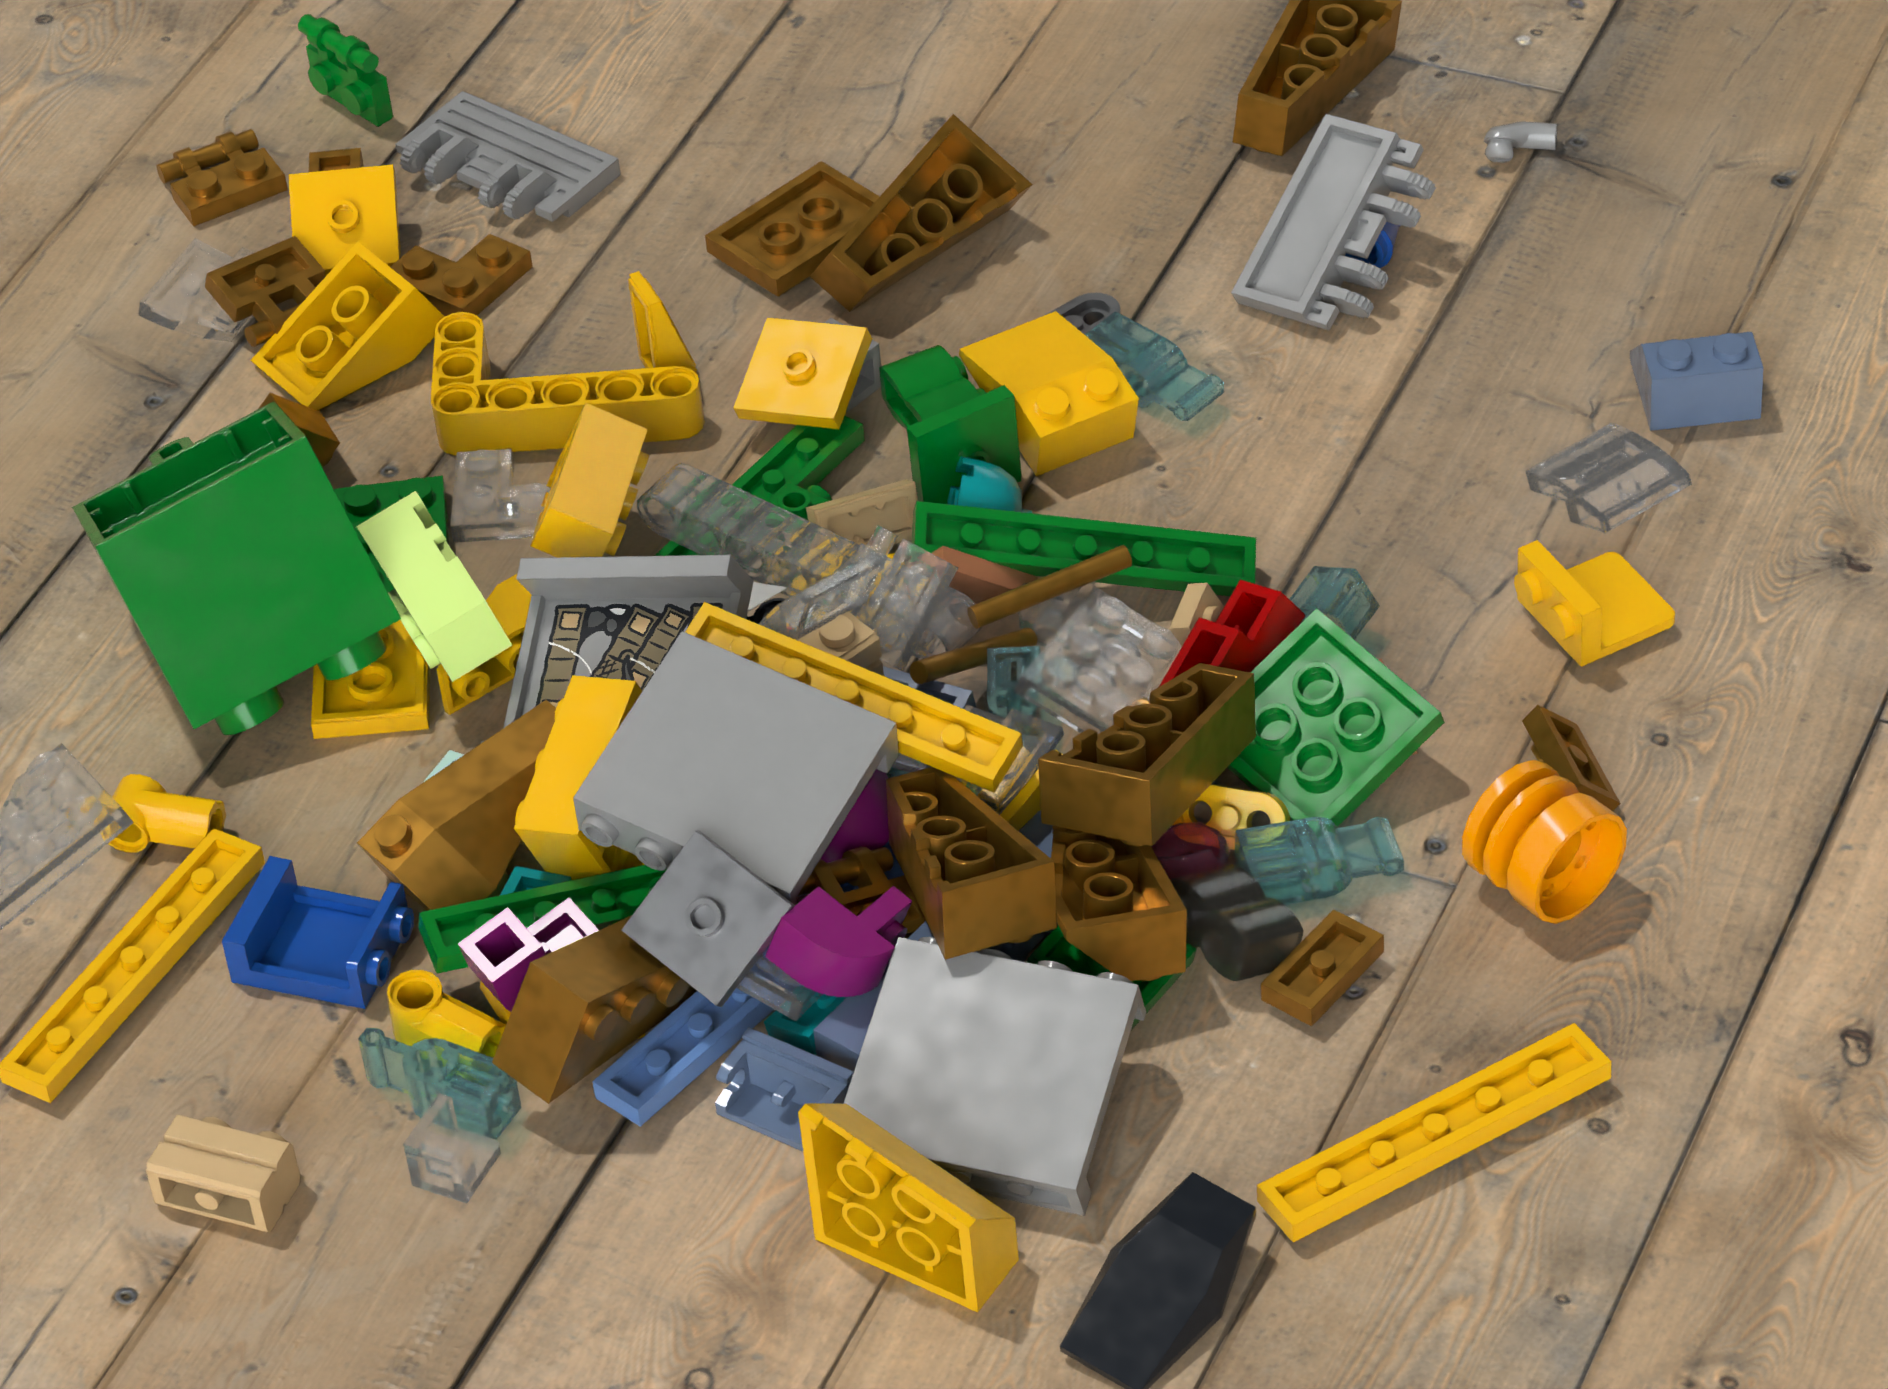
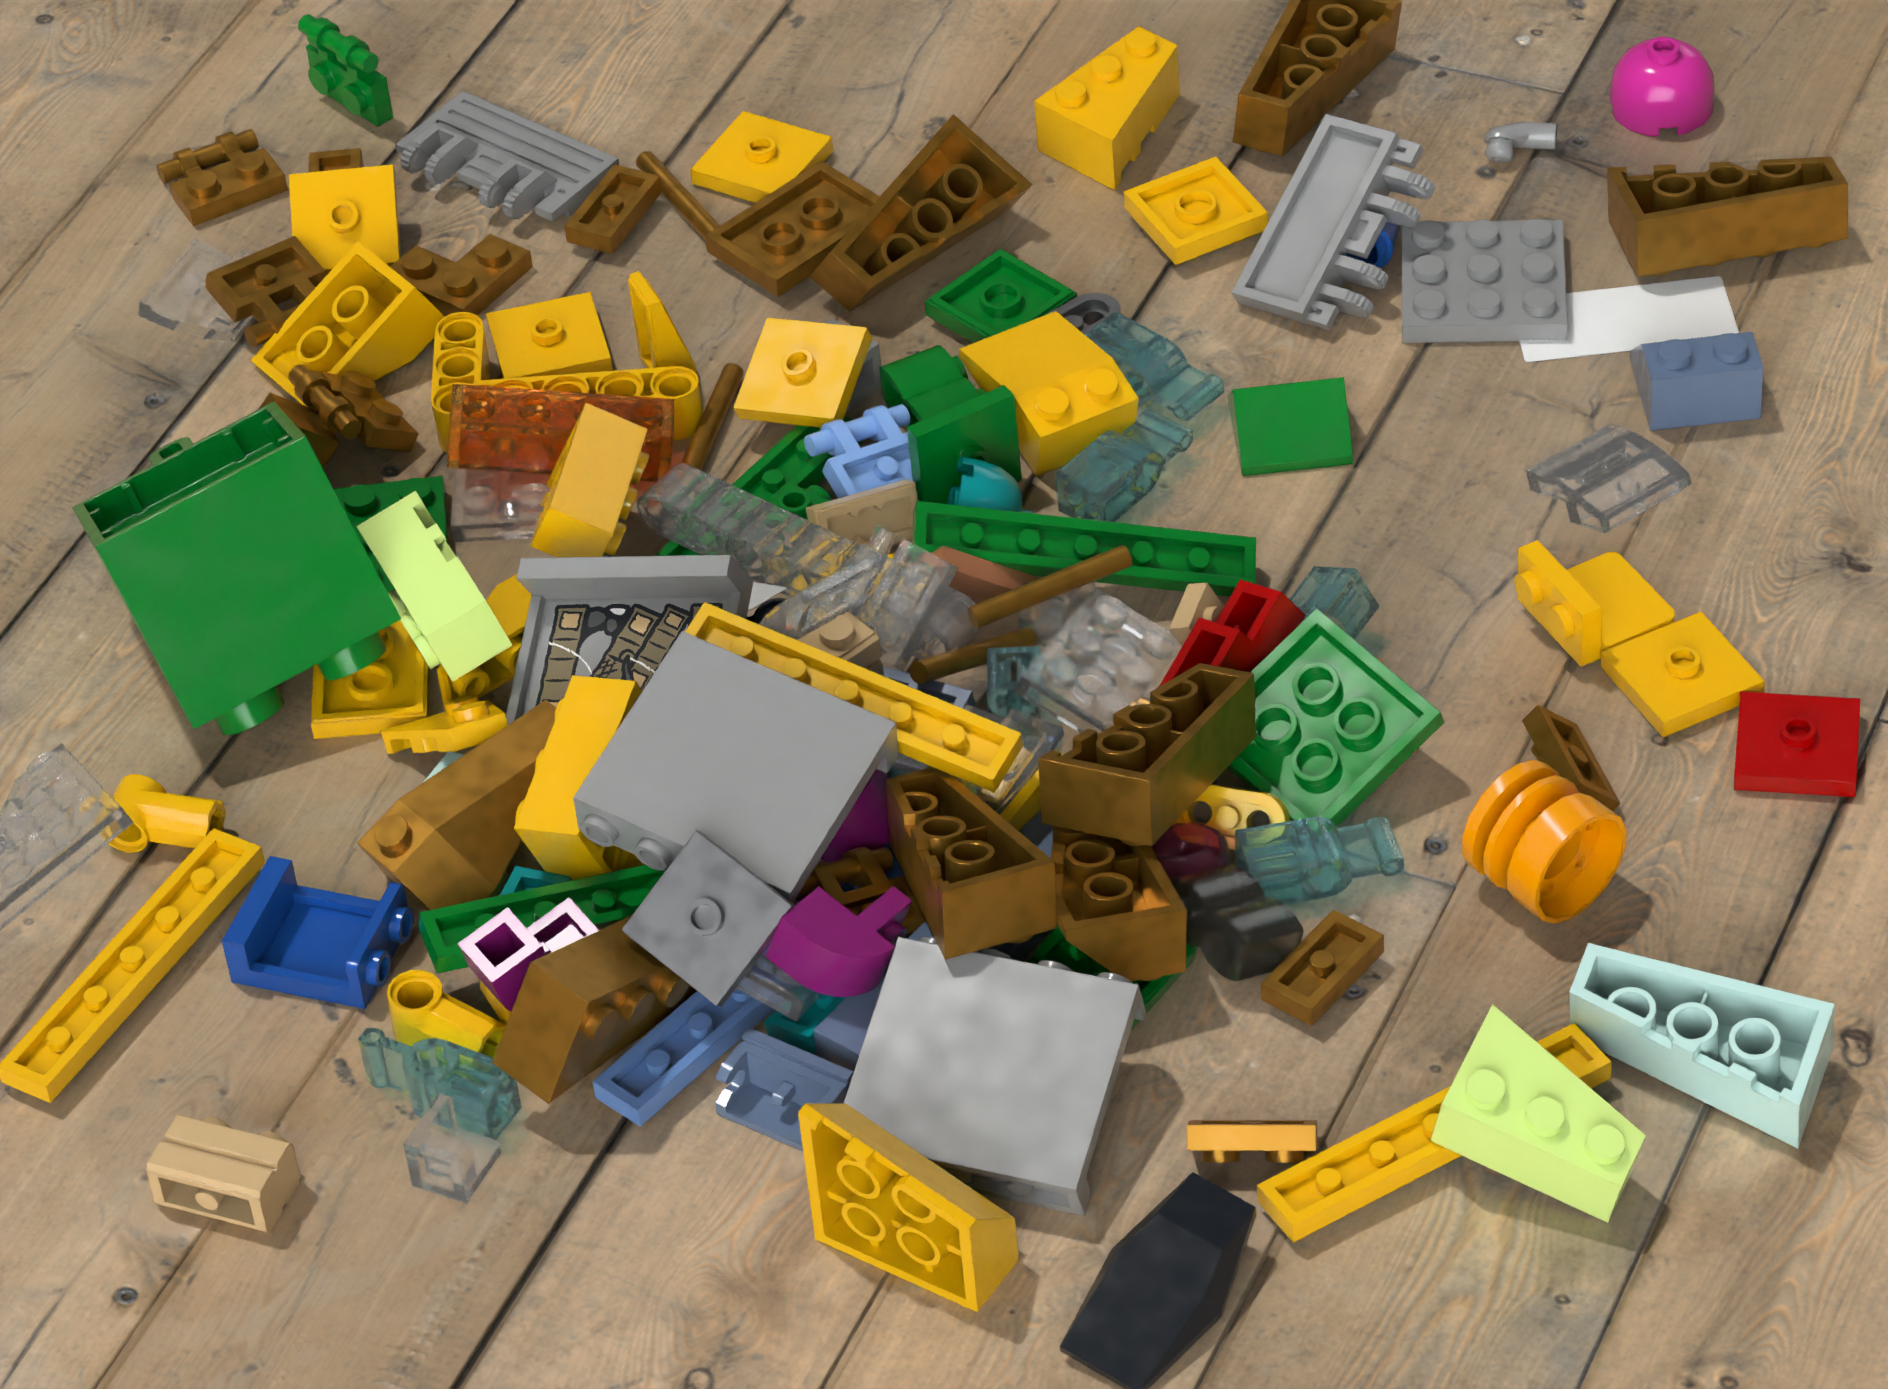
(354, 408): none -> pearl gold plate
(460, 727): none -> yellow wing
(530, 427): none -> clear orange brick
(549, 338): none -> yellow plate
(613, 209): none -> pearl gold plate
(678, 194): none -> pearl gold bar
(713, 416): none -> pearl gold bar
(758, 157): none -> yellow plate
(866, 467): none -> light blue plate
(996, 297): none -> green plate
(1109, 106): none -> yellow wedge
(1119, 468): none -> clear light blue piece
(1195, 210): none -> yellow plate
(1224, 1139): none -> plate
(1291, 426): none -> green slope
(1483, 281): none -> light grey plate
(1537, 1121): none -> yellowish green wedge
(1637, 315): none -> white sticker
(1662, 87): none -> dark pink cylinder
(1681, 673): none -> yellow plate
(1708, 1035): none -> light aqua wedge
(1726, 212): none -> pearl gold wedge
(1797, 744): none -> red plate

